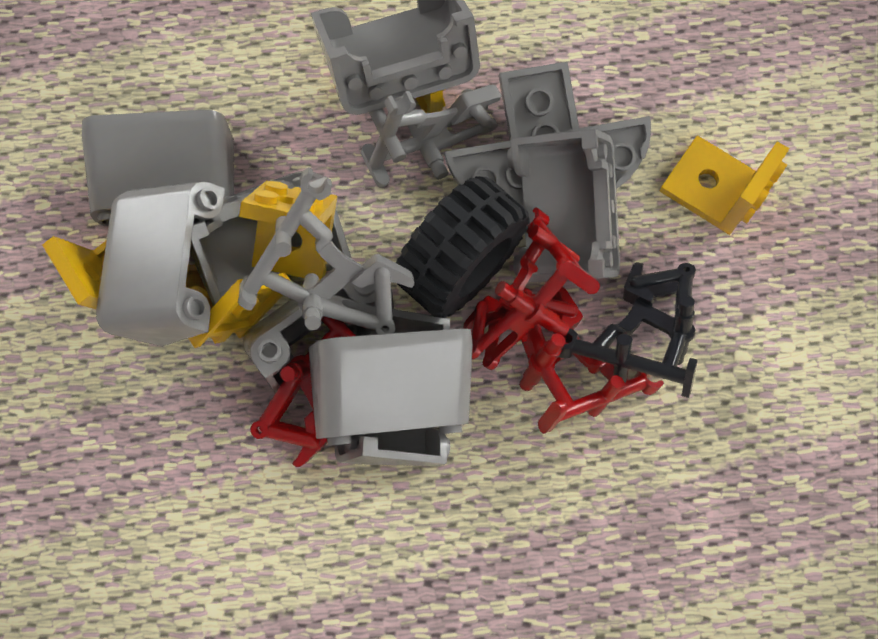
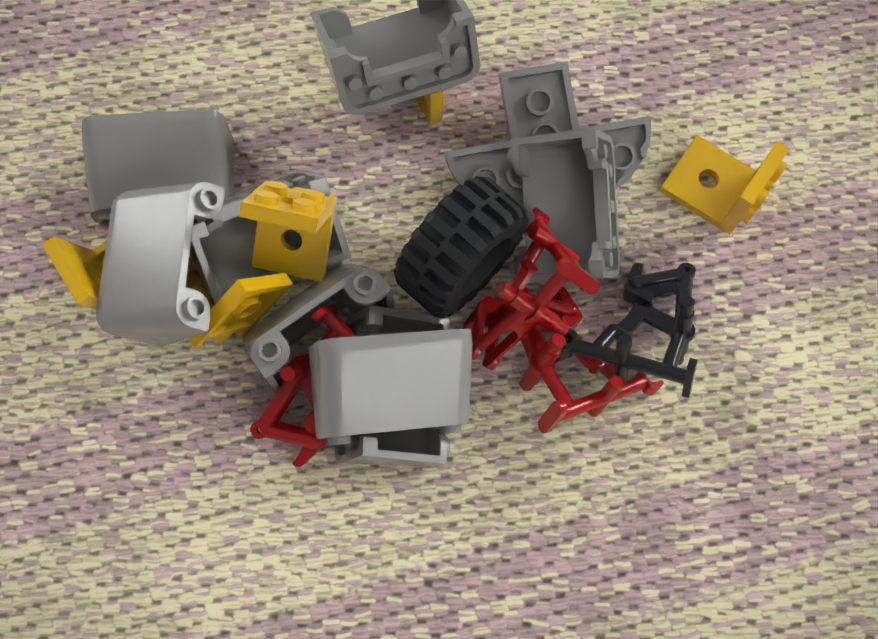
(318, 296): light grey piece -> none
(427, 129): light grey piece -> none

